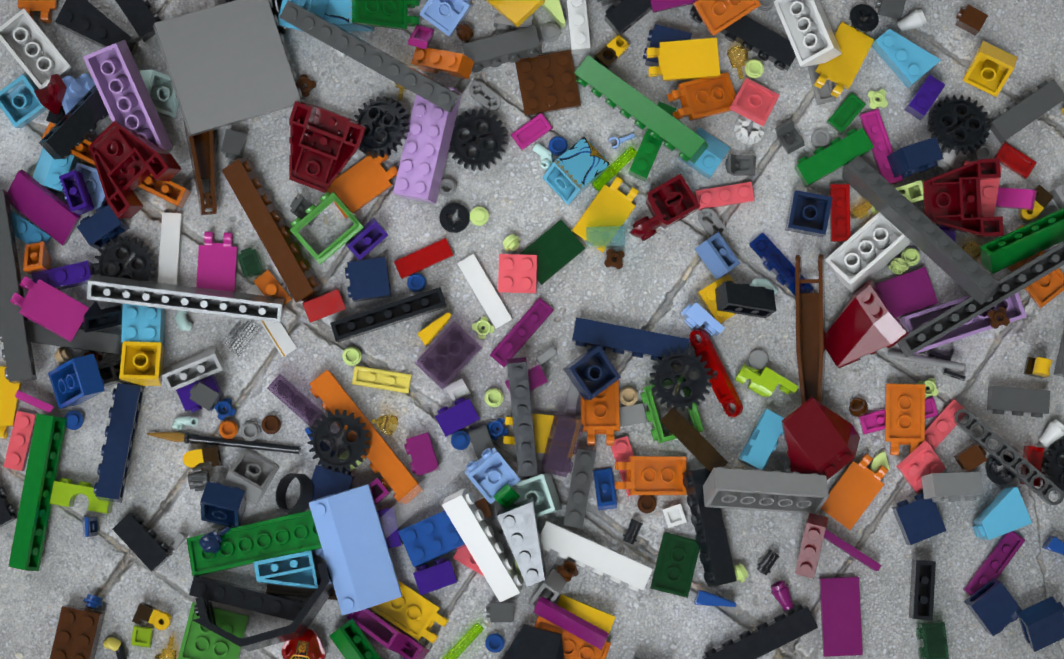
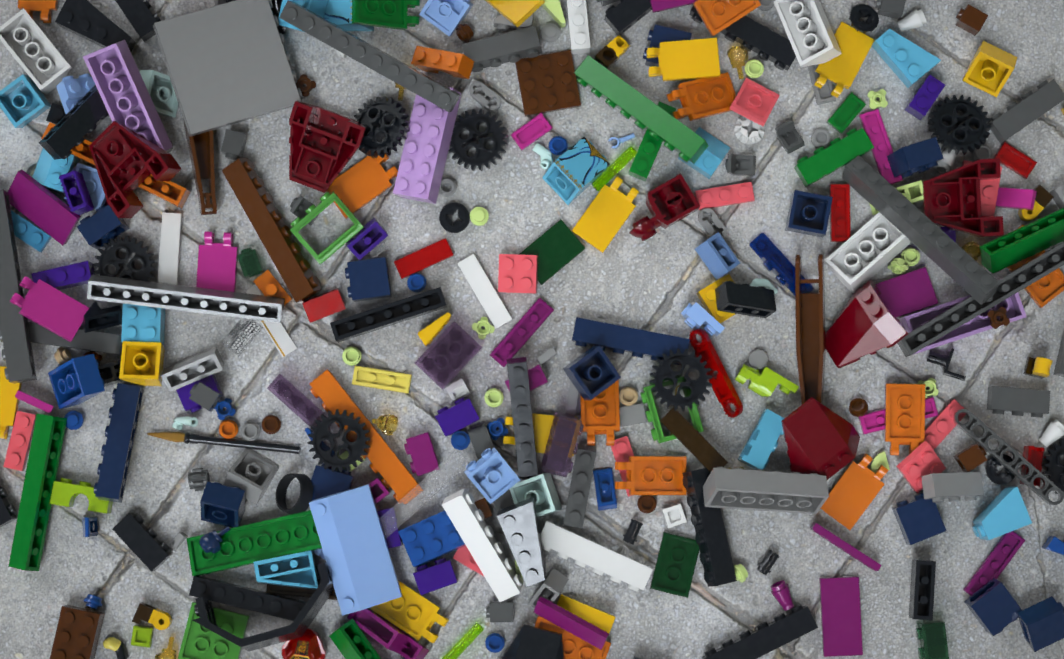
(36, 258): orange slope -> none
(53, 95): dark red slope -> none
(182, 321): light aqua arm -> none
(196, 457): leg -> none
(421, 37): dark pink tile -> none
(506, 496): green tile -> none
(511, 242): yellowish green plate -> none
(570, 567): reddish brown plate -> none
(605, 237): clear light blue brick -> none
(618, 255): reddish brown plate -> none
(710, 599): blue slope -> none
(811, 545): brick -> none
(861, 211): clear yellow plate -> none
(927, 360): light grey bar -> none

